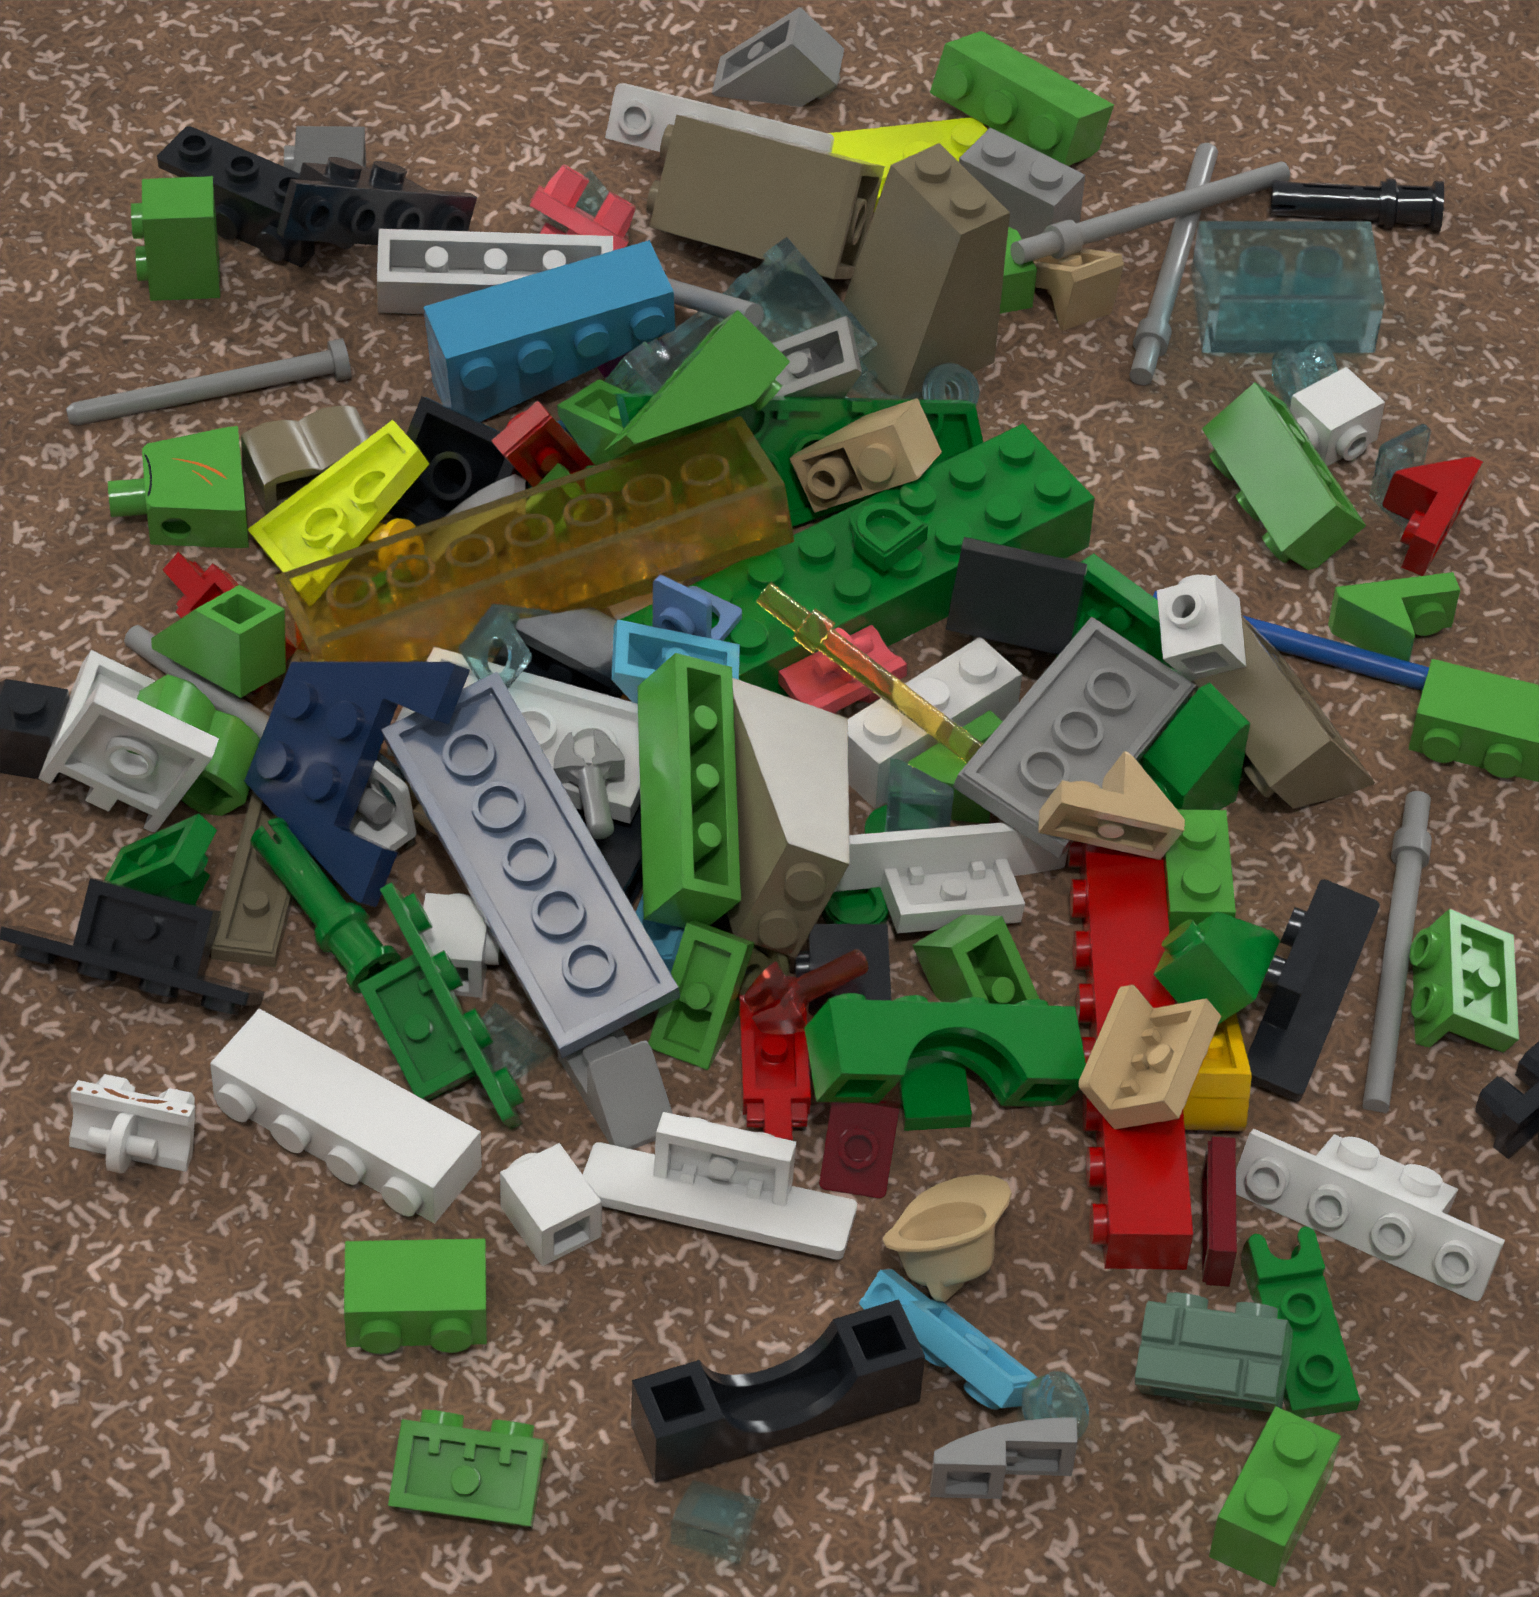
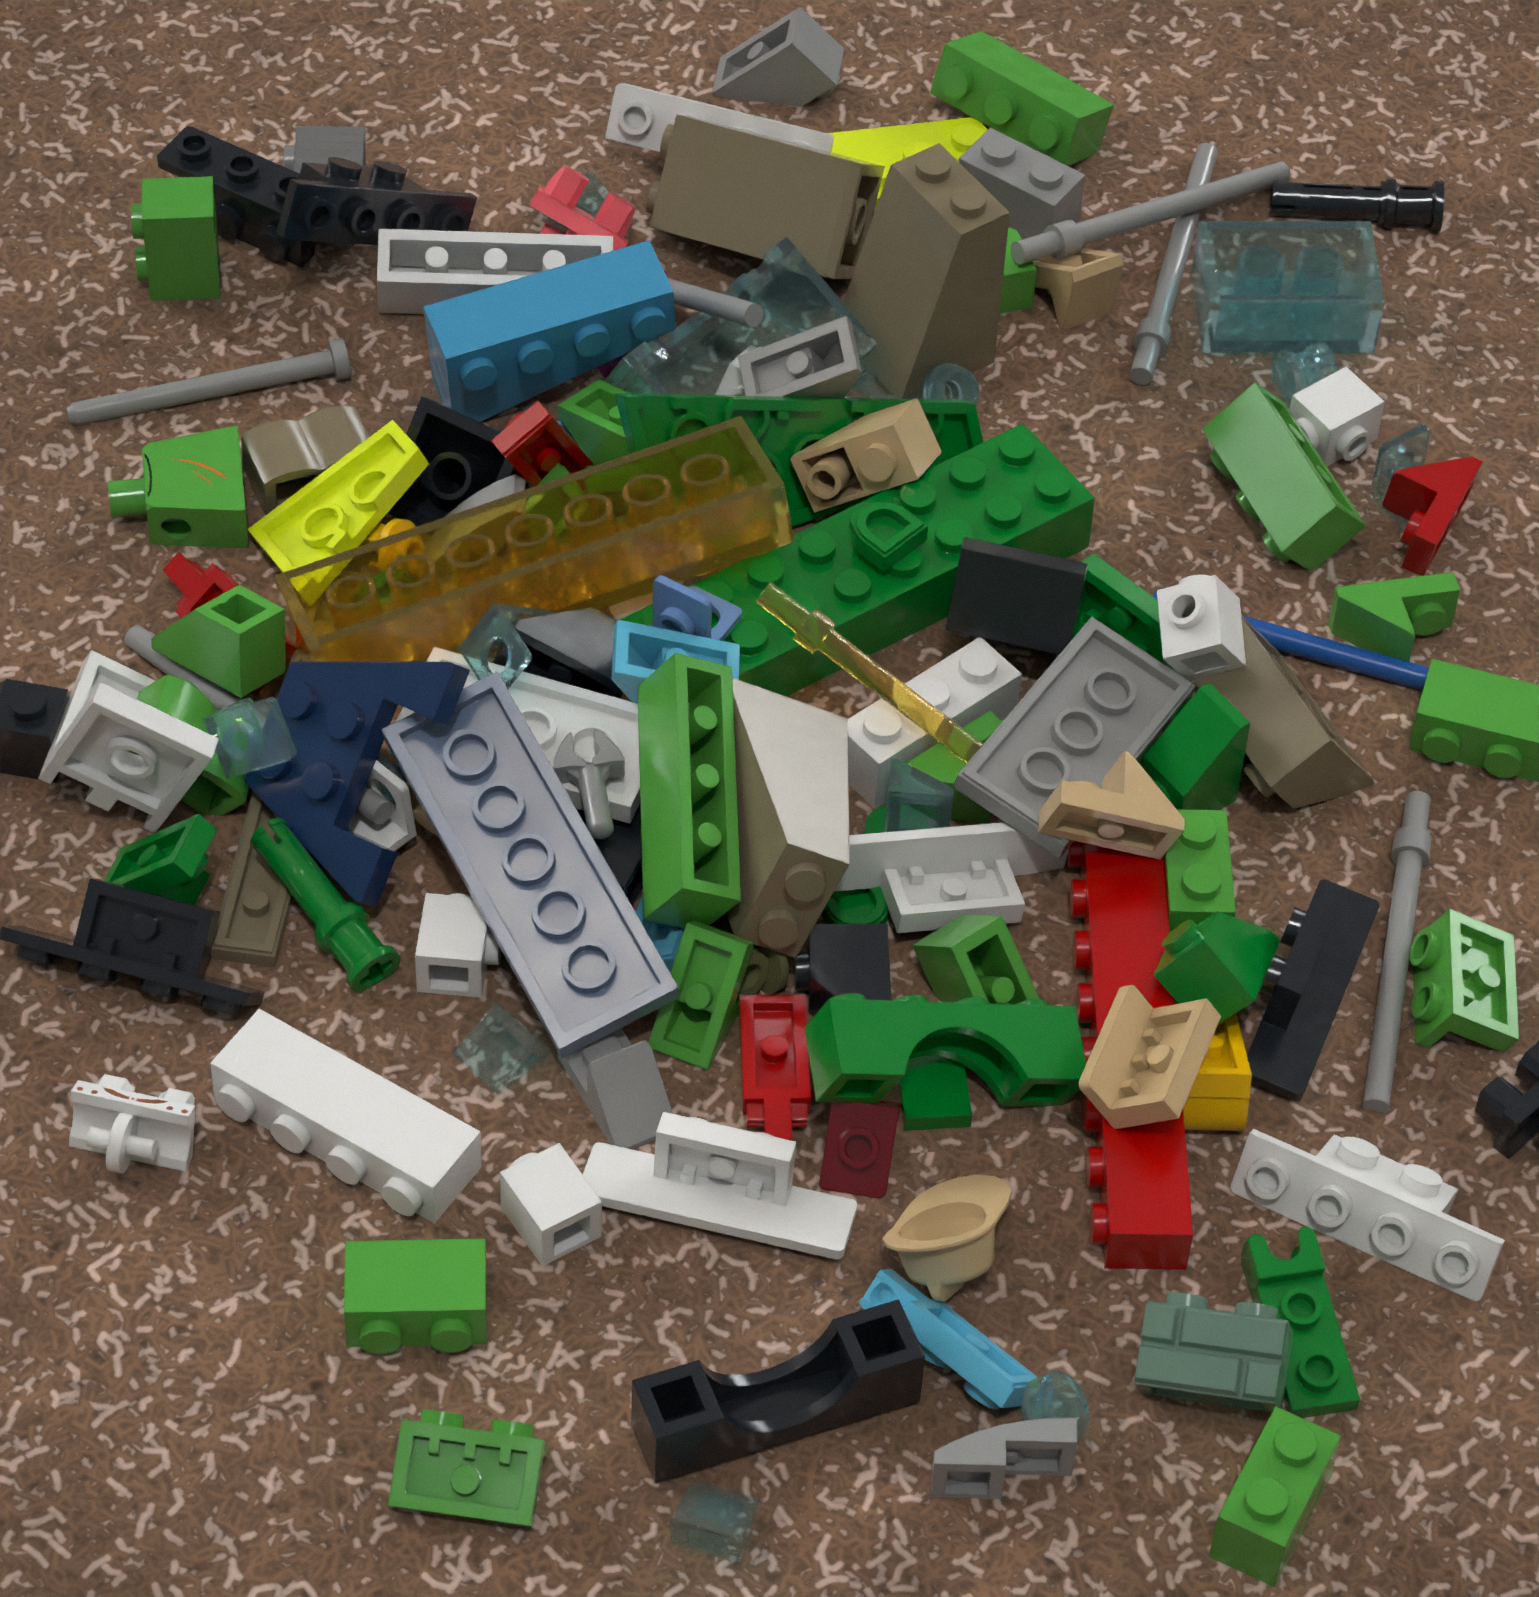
(250, 736): none -> clear light blue bracket
(426, 1024): green bracket -> none
(716, 382): bright green slope -> none
(797, 992): clear red bar -> none
(828, 686): coral hips -> none
(1219, 1211): dark red tile -> none

